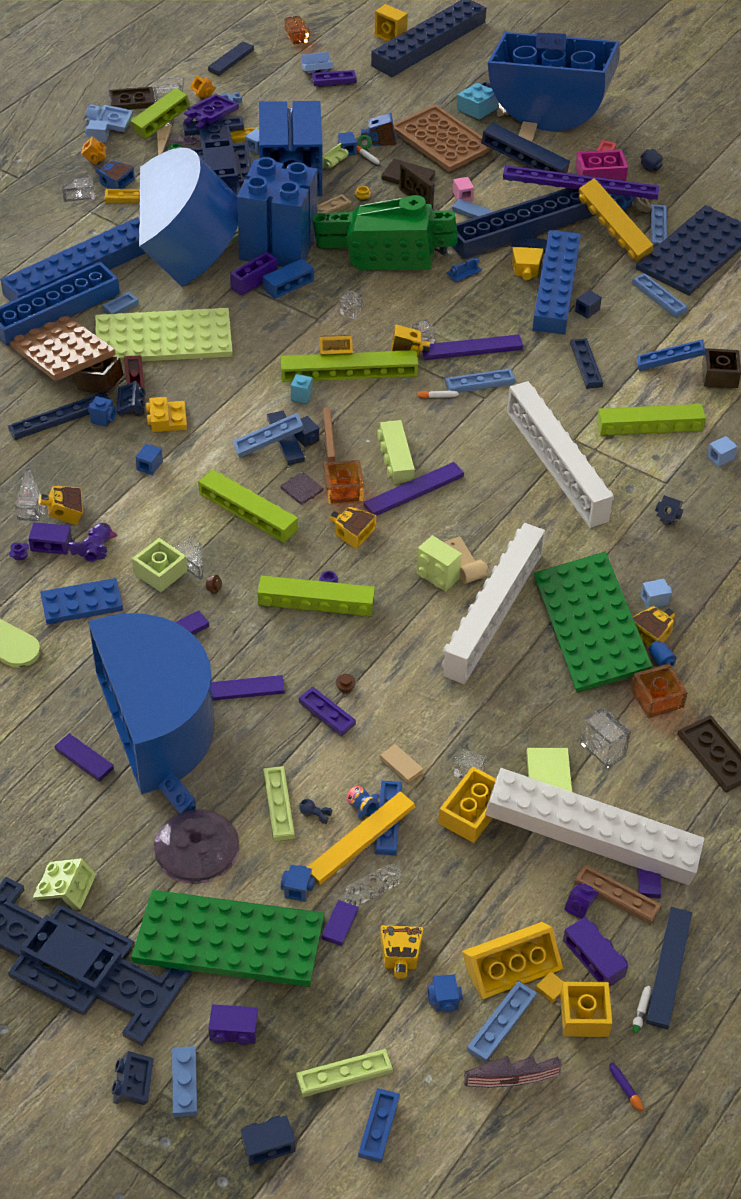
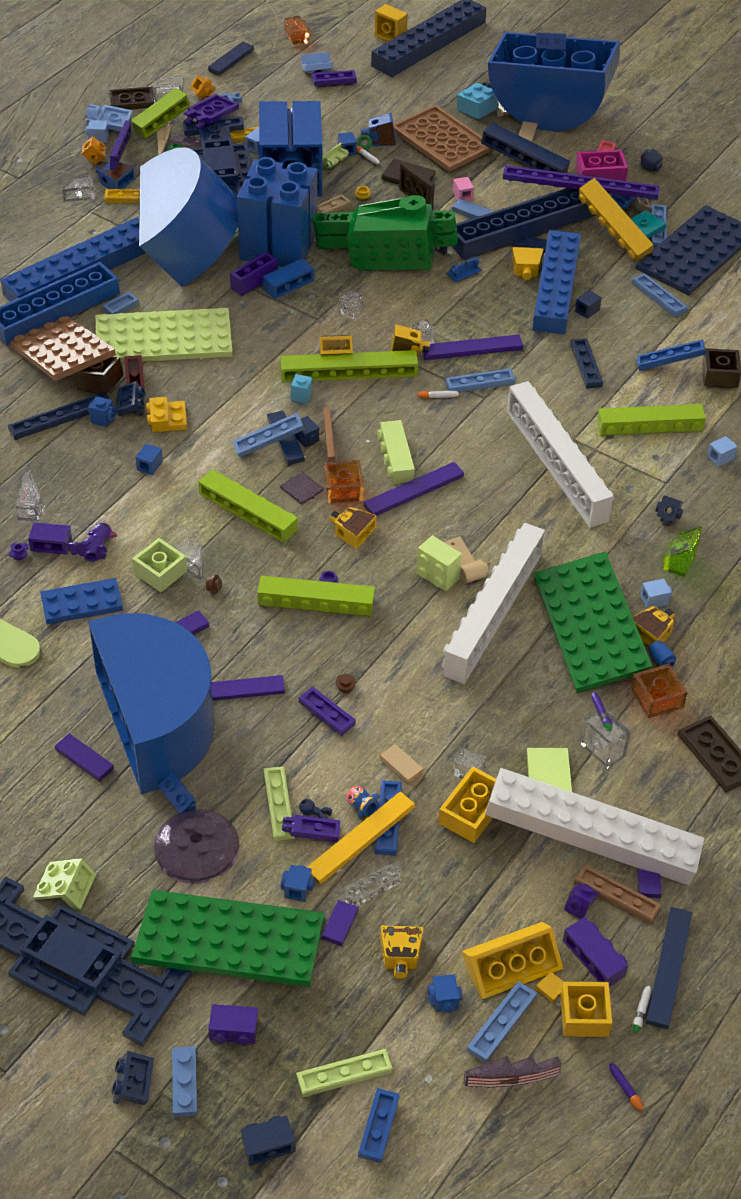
(63, 503): torso -> none
(120, 145): none -> dark purple tile
(312, 827): none -> dark purple hinge
(607, 723): none -> dark purple piece
(649, 223): none -> teal plate
(682, 551): none -> clear neon green slope

